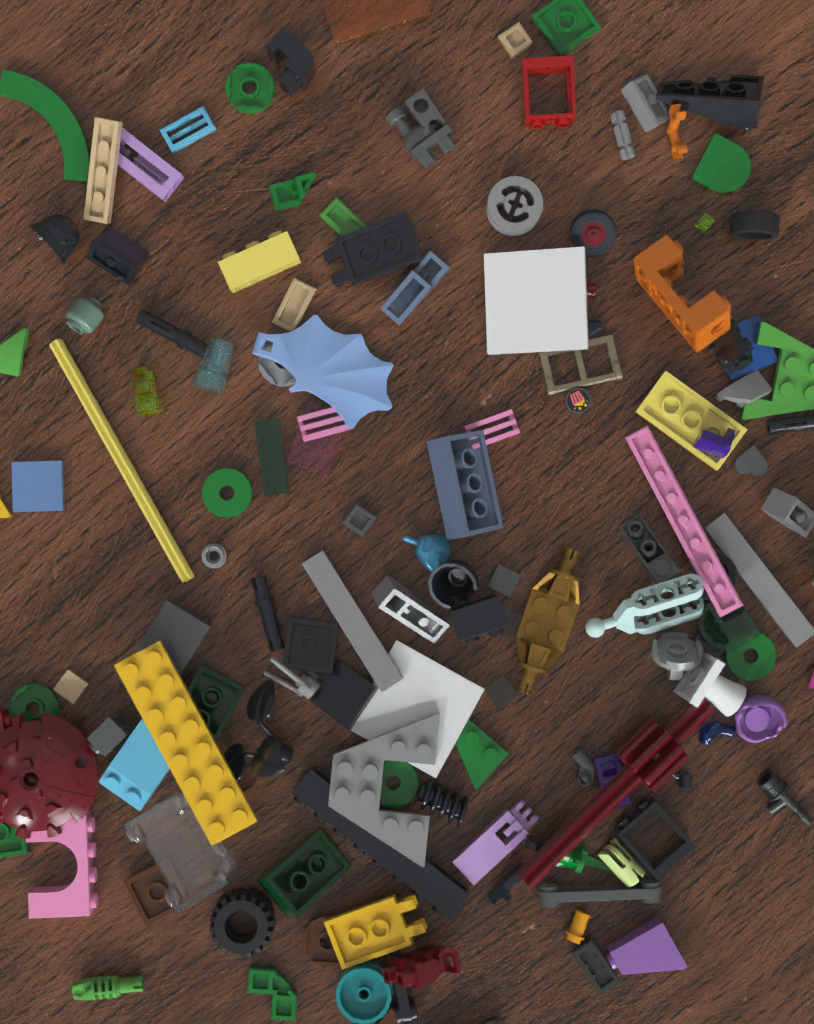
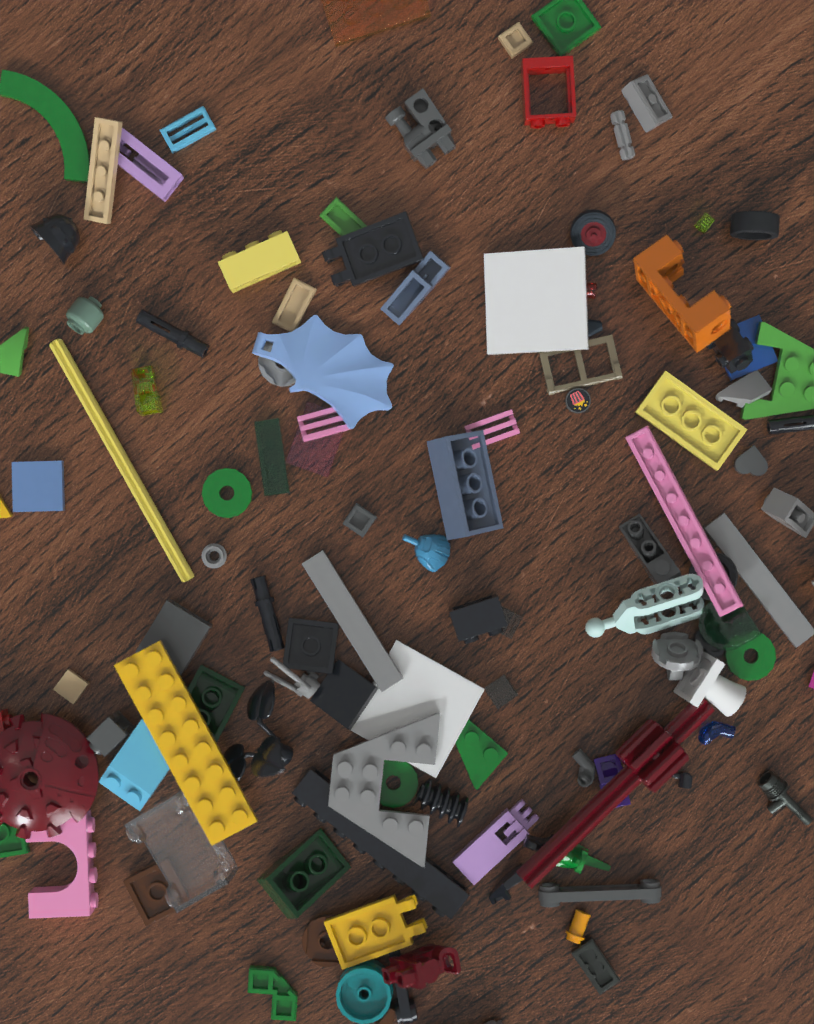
(34, 693): green tile -> none
(106, 987): bright green hinge -> none
(116, 254): black panel -> none
(214, 367): clear light blue plant -> none
(237, 942): black tyre -> none
(252, 102): green tile -> none
(291, 192): green slope -> none
(296, 60): black hips -> none
(409, 609): light grey slope -> none
(452, 581): black helmet -> none
(497, 199): light grey wheel -> none
(504, 580): dark grey tile -> none
(547, 620): pearl gold plate -> none
(622, 863): yellowish green arm -> none
(645, 950): medium lavender slope -> none
(671, 855): black window -> none
(678, 148): orange arm -> none
(714, 443): dark purple tile -> none
(723, 166): green tile -> none
(727, 102): black wedge -> none
(760, 718): medium lavender piece -> none

